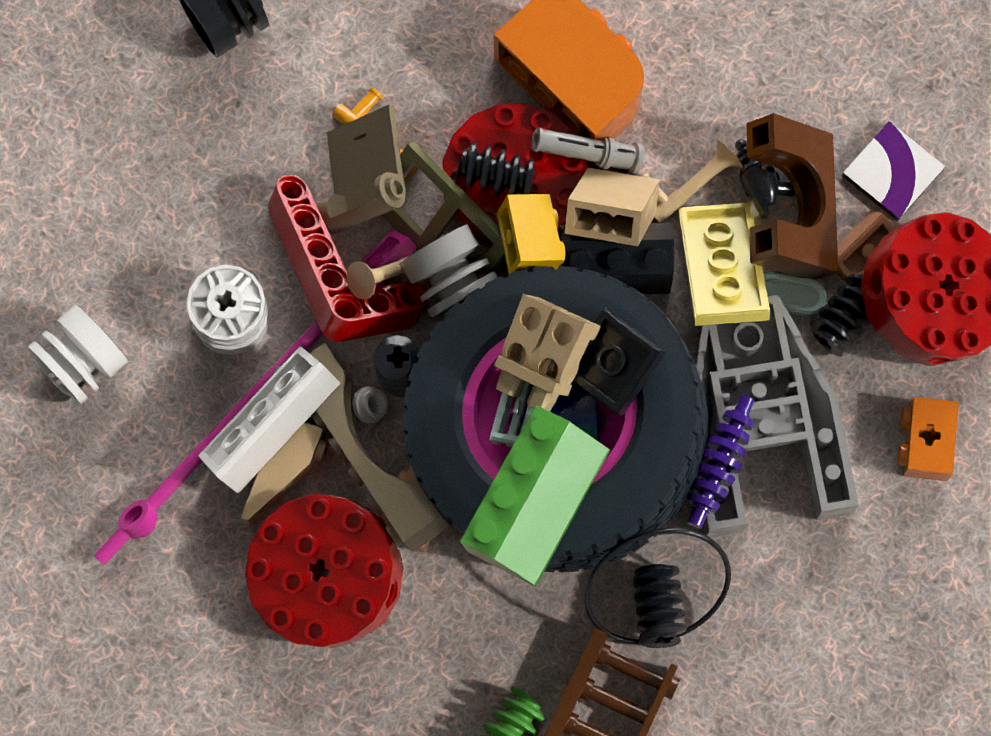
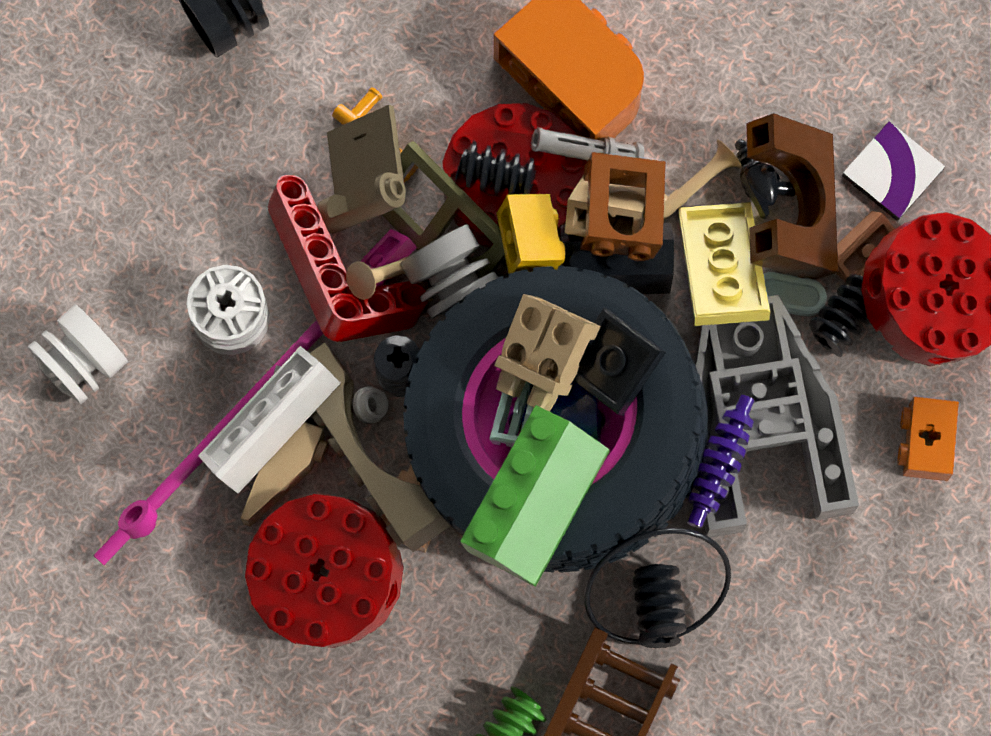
(626, 171): none -> dark orange panel

